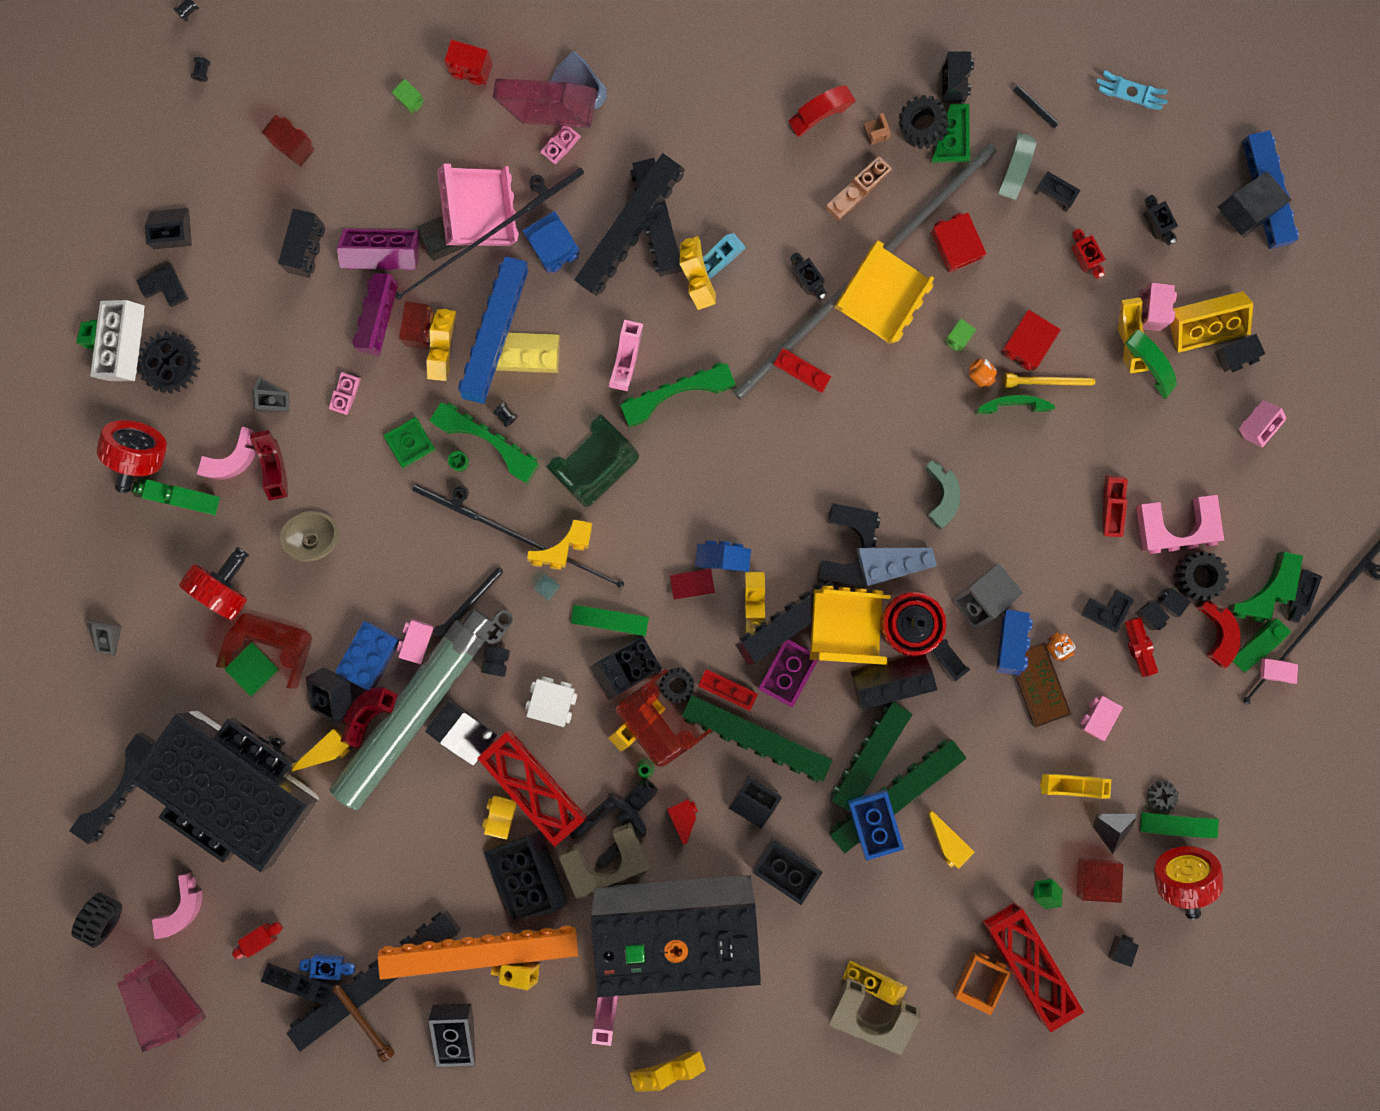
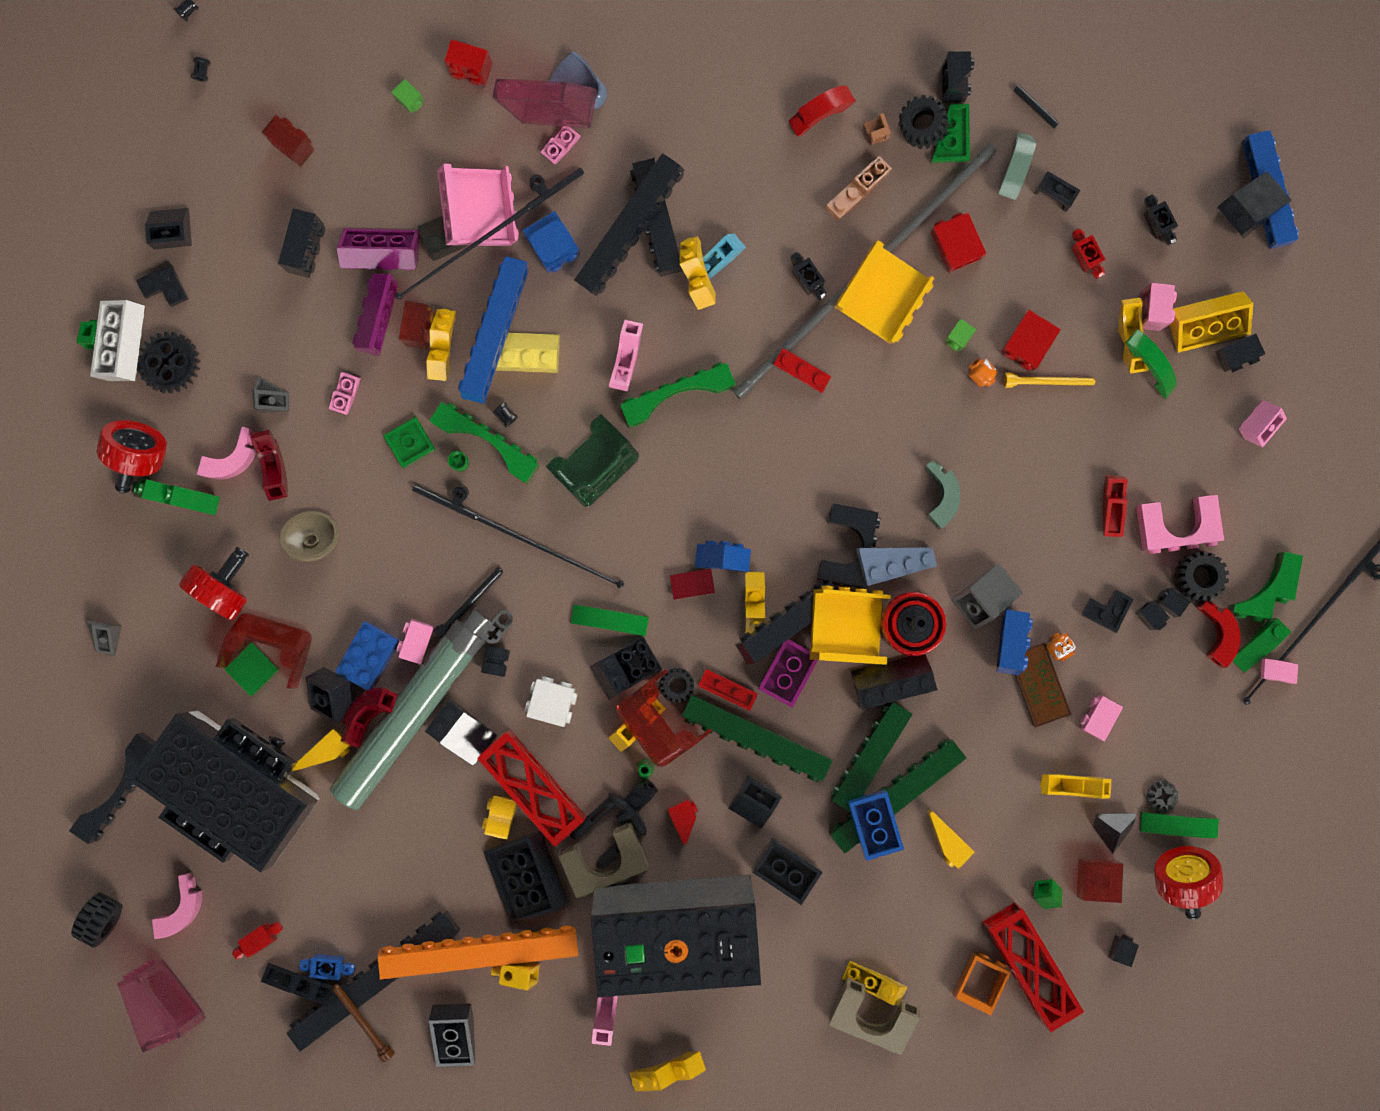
(547, 587): clear light blue plate -> none
(557, 556): yellow arch -> none
(949, 661): black panel -> none
(1038, 404): green slope -> none
(1141, 647): red piece -> none
(1143, 96): medium azure piece -> none
(1305, 595): black hinge -> none

